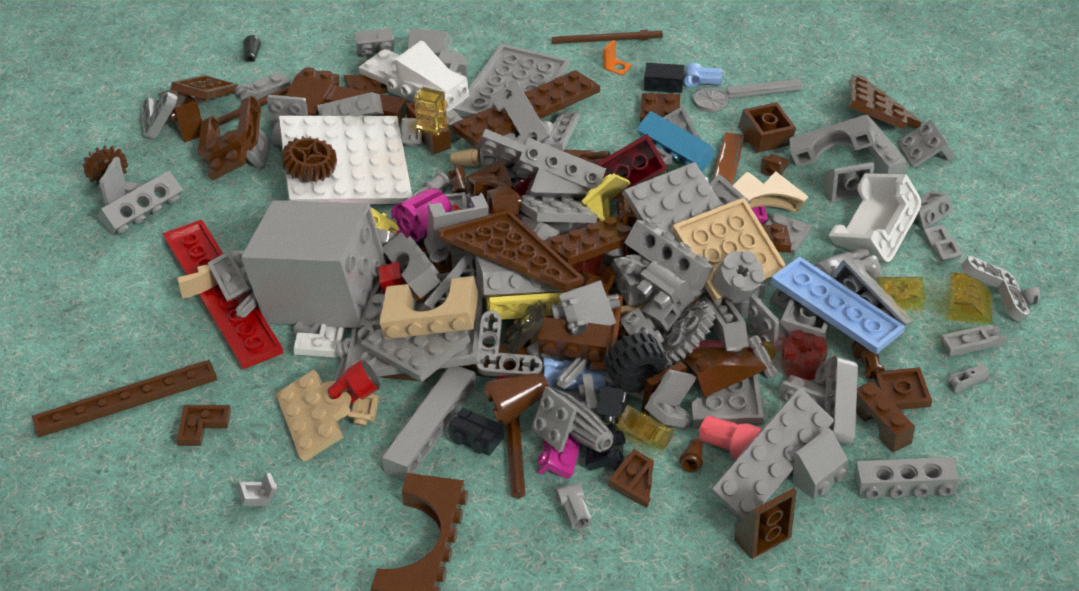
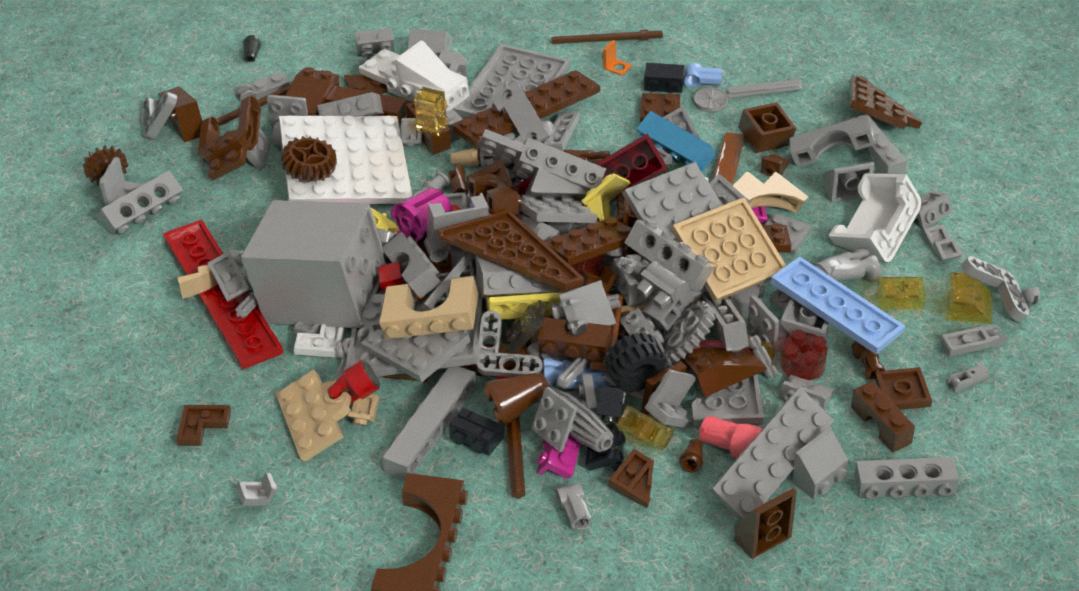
(124, 398): reddish brown plate -> none
(203, 87): reddish brown plate -> none
(738, 276): light grey brick -> none
(840, 397): light grey beam -> none
(857, 280): light grey slope -> none
(924, 144): light grey bracket -> none

